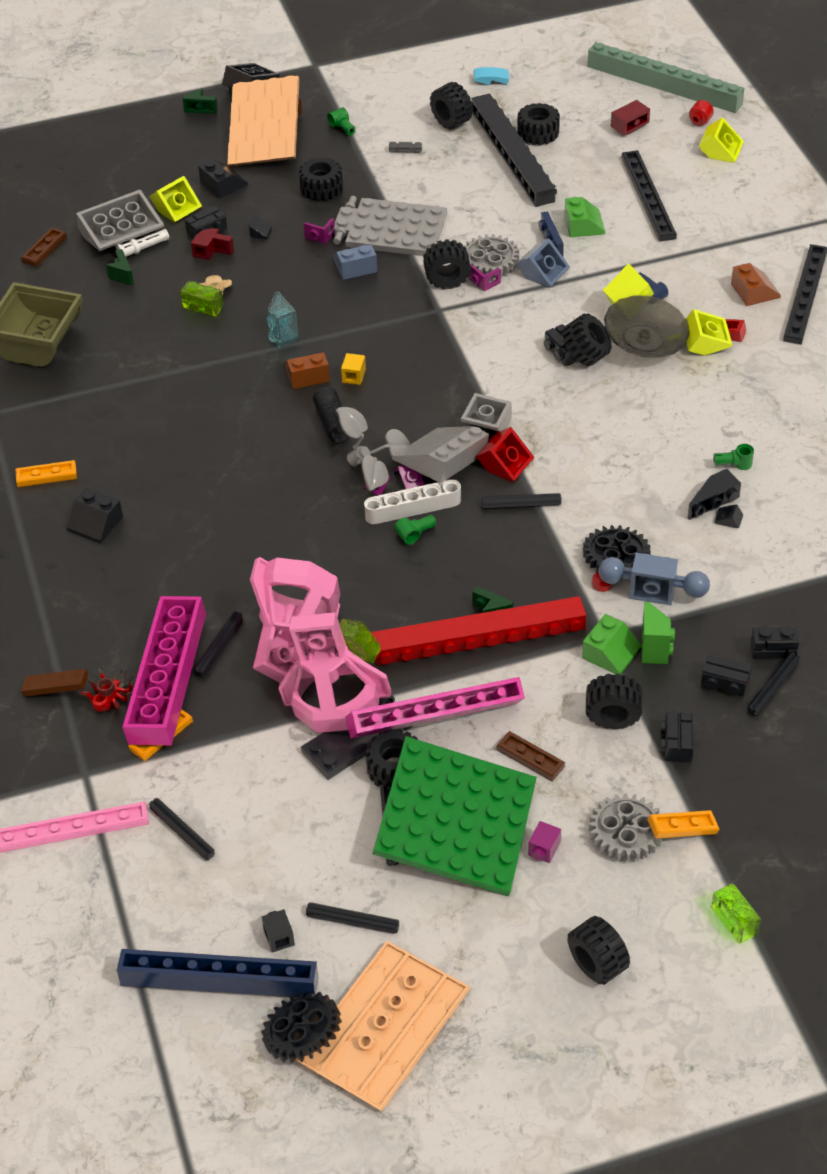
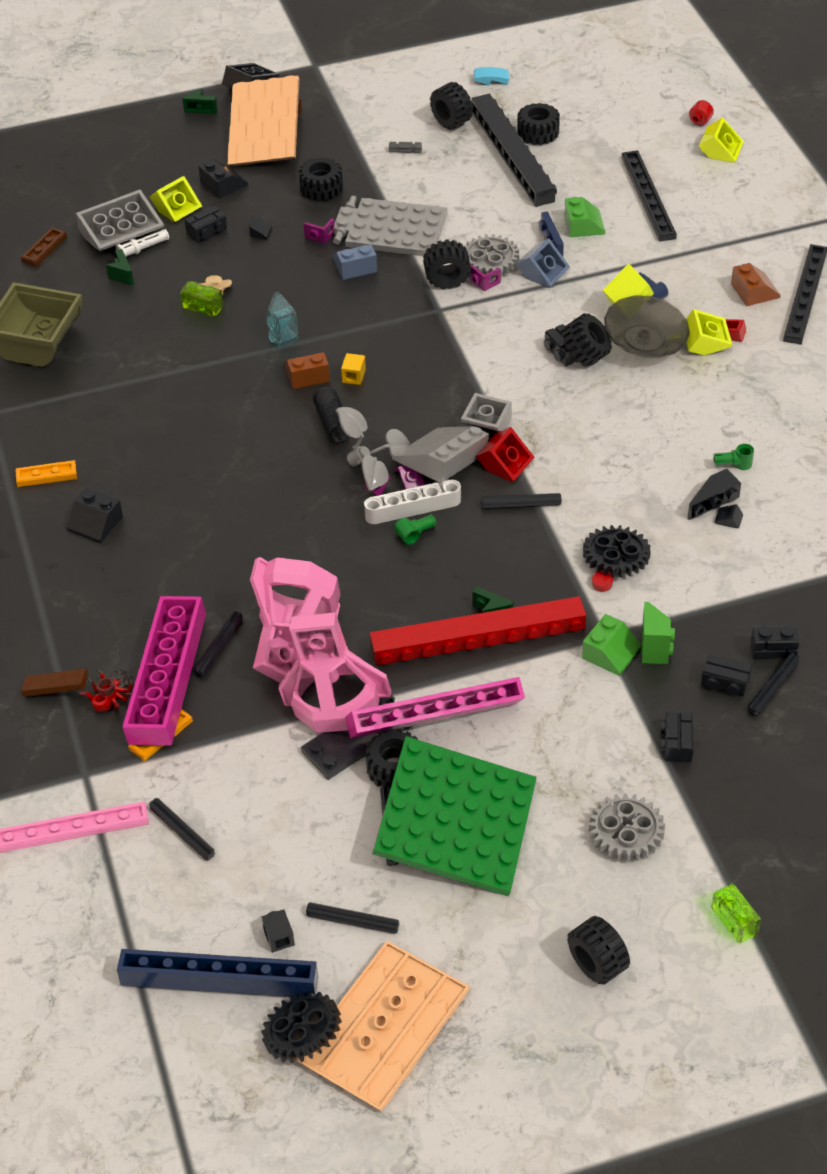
(210, 241): dark red brick -> none
(341, 119): green pin -> none
(359, 640): clear neon green brick -> none
(530, 756): reddish brown tile -> none
(544, 842): magenta brick -> none
(614, 701): black tyre -> none
(630, 117): dark red brick -> none
(654, 578): sand blue brick -> none
(665, 77): sand green brick -> none
(683, 824): light orange tile -> none

